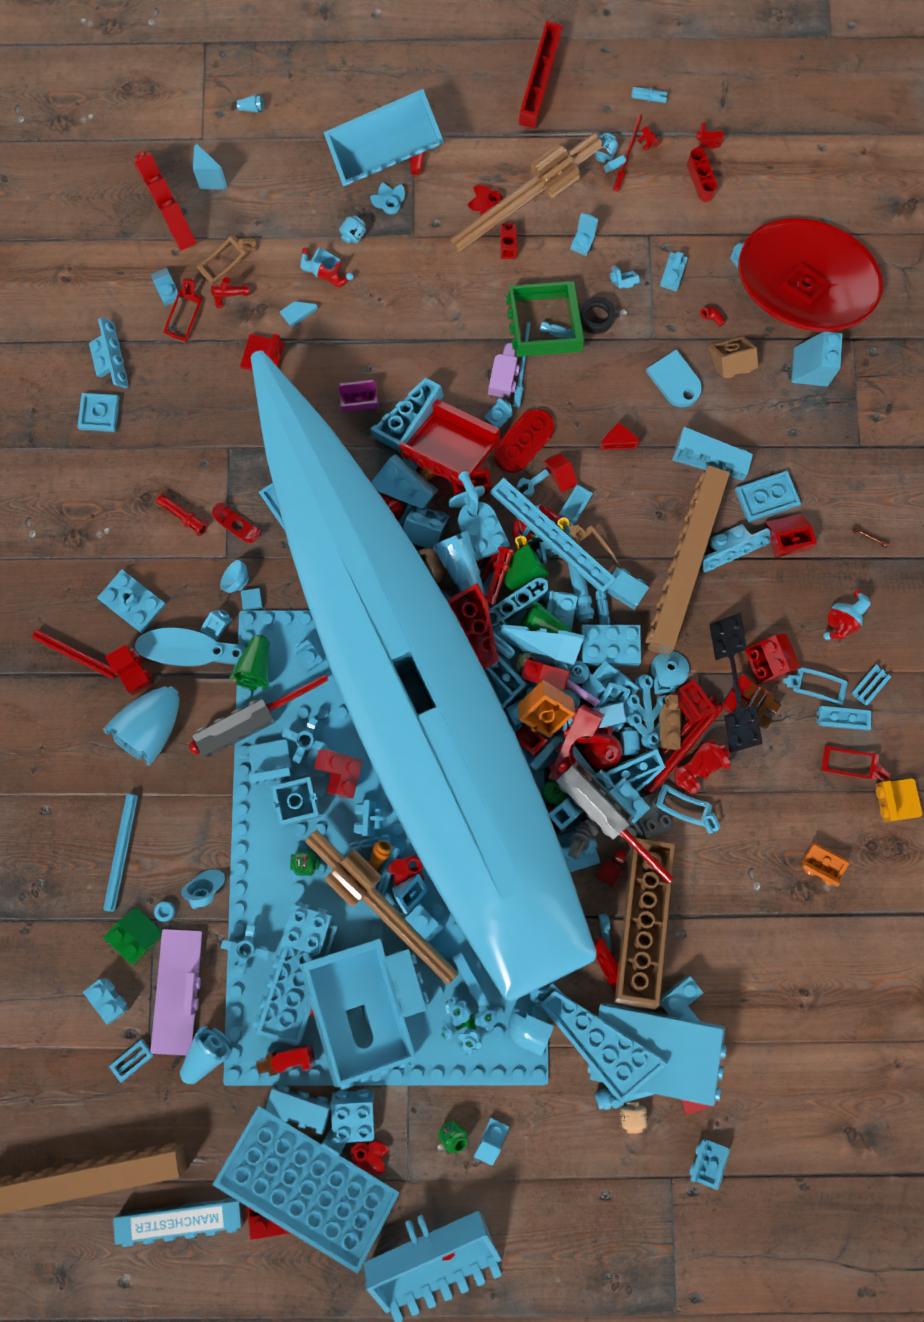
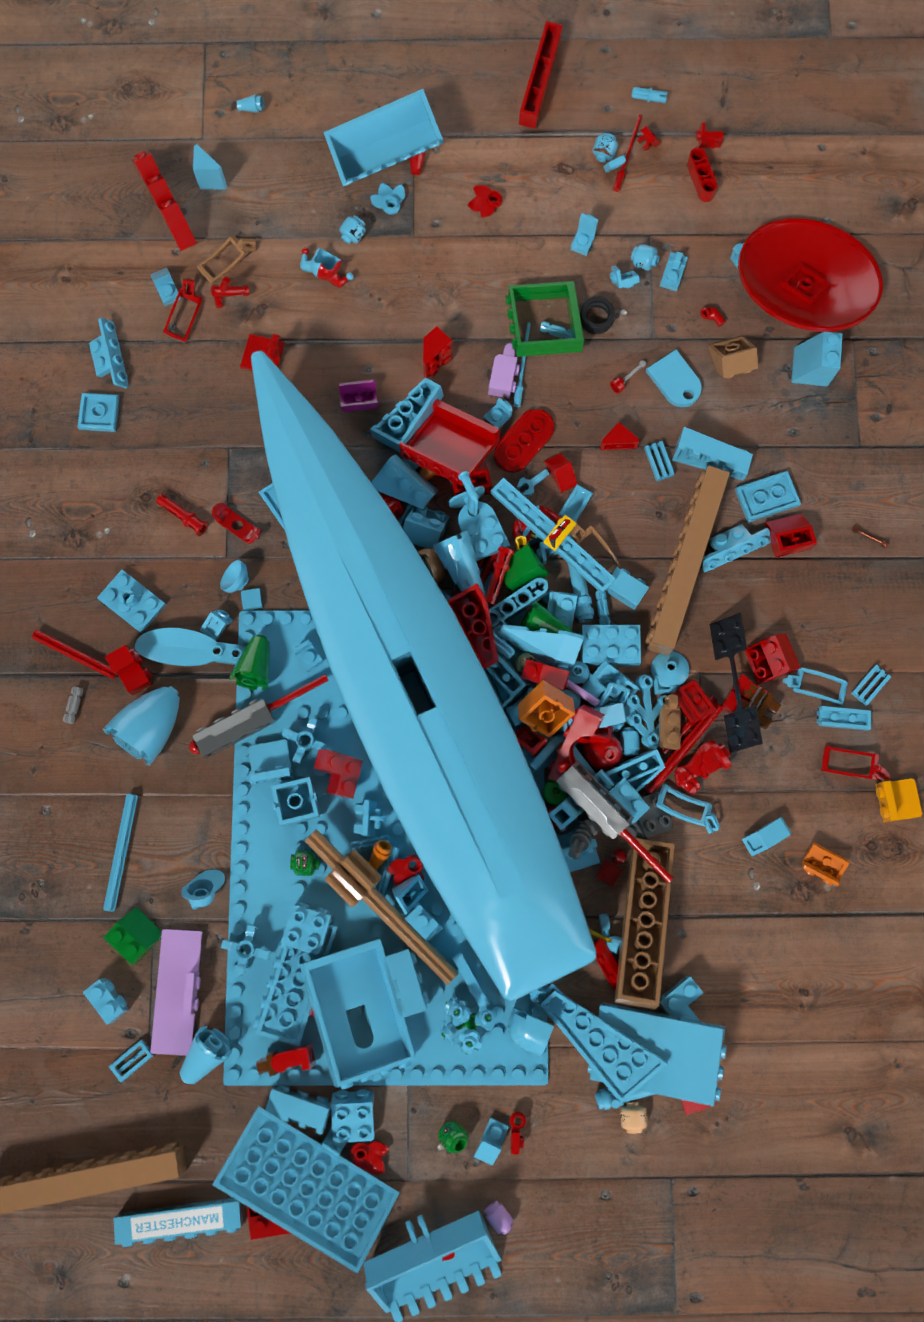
(73, 705): none -> light grey axle
(164, 911): medium azure tile -> none
(297, 312): medium azure tile -> none
(436, 351): none -> red slope
(499, 1217): none -> lavender brick
(508, 241): red leg -> none
(517, 1140): none -> red plate
(550, 175): medium nougat axle -> none
(559, 532): none -> yellow sticker
(613, 942): none -> medium azure hinge
(618, 384): none -> red hinge
(645, 257): none -> medium azure head
(654, 446): none -> medium azure tile
(709, 1163): medium azure bracket -> none
(767, 836): none -> medium azure slope
(846, 617): piece -> none

